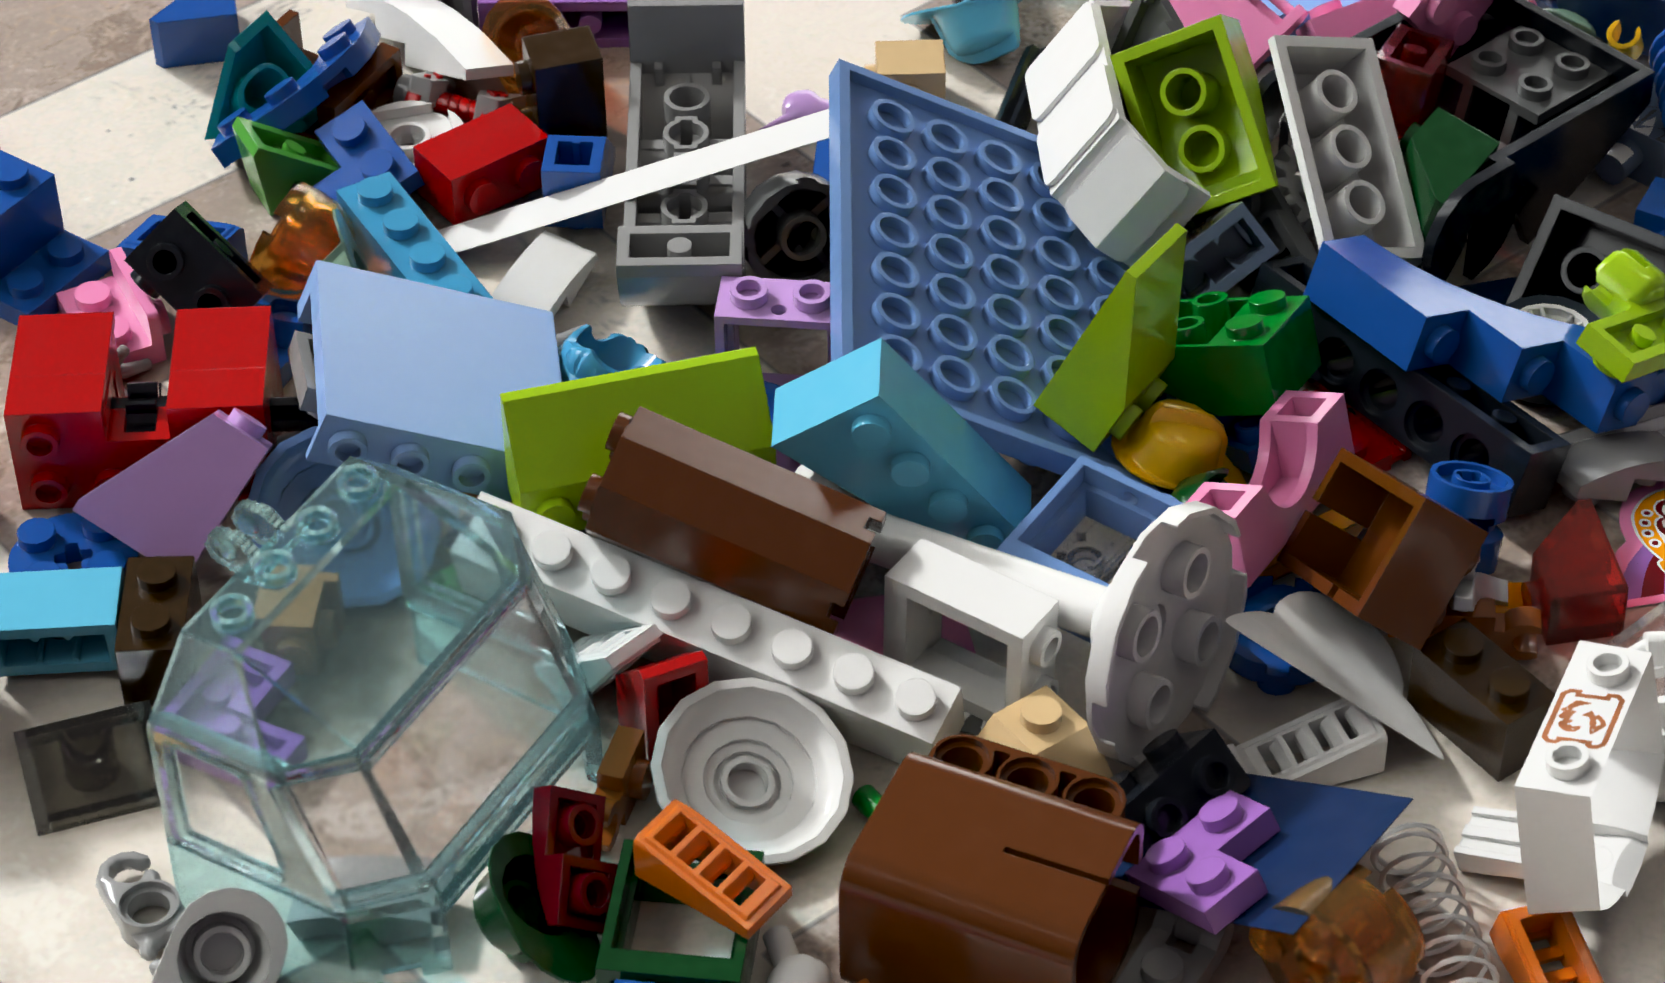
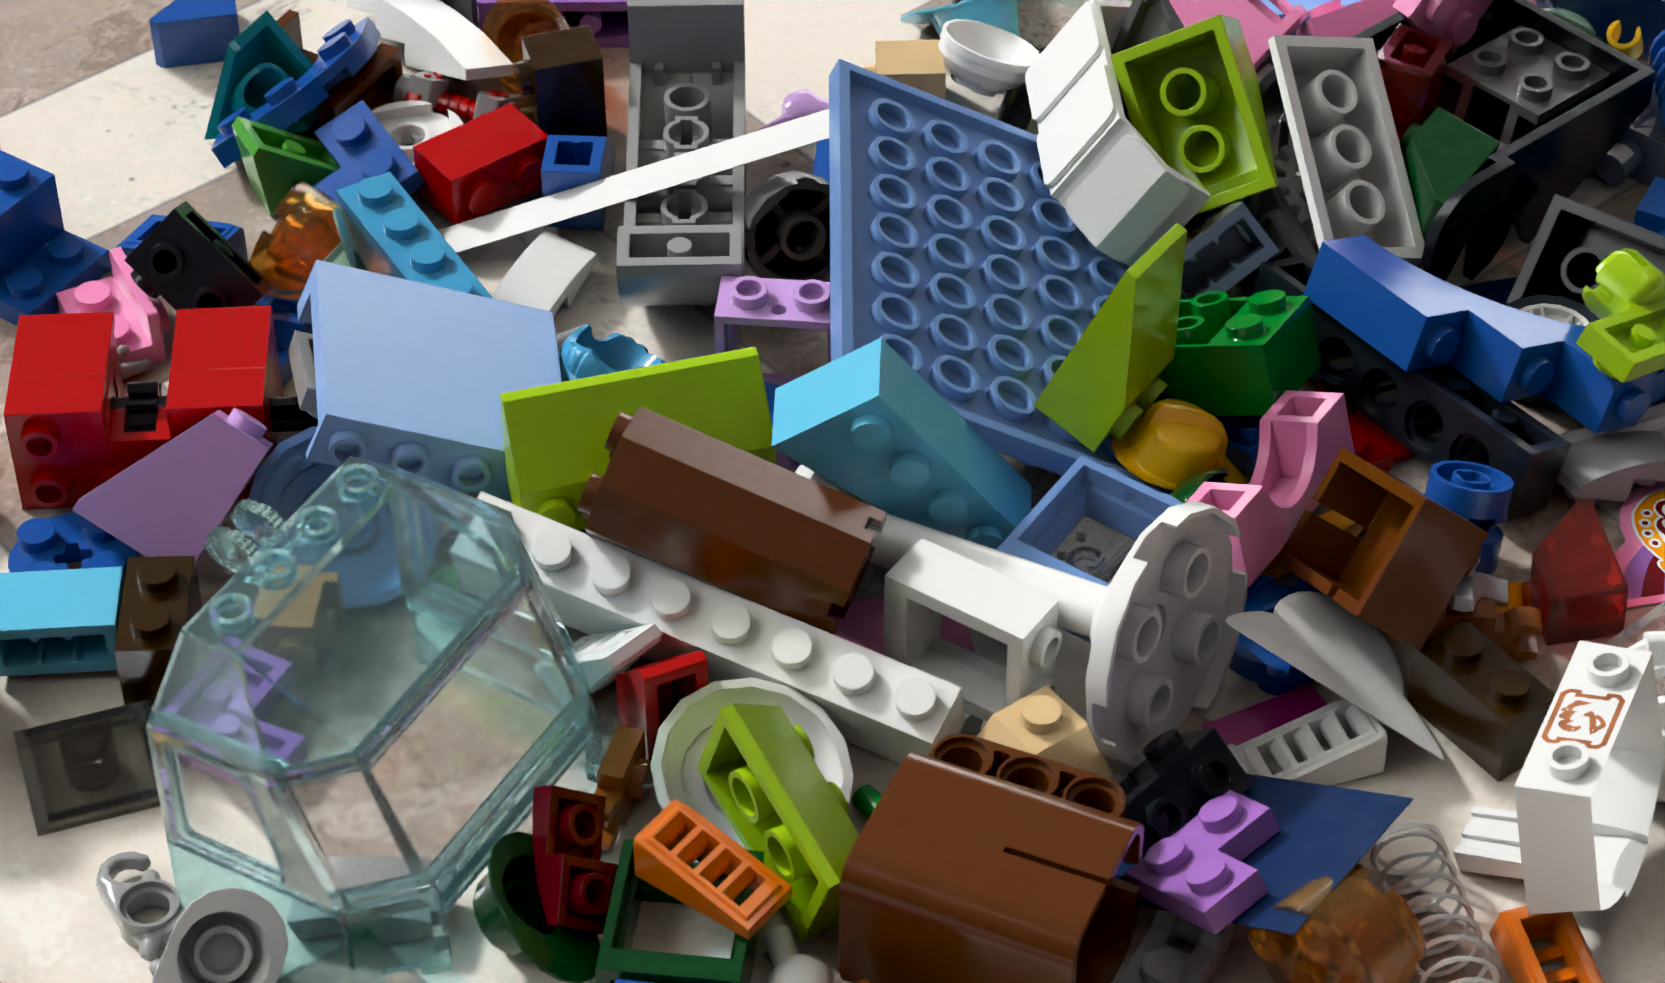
(782, 806): none -> lime slope
(985, 56): none -> white piece
(1266, 715): none -> dark pink sticker

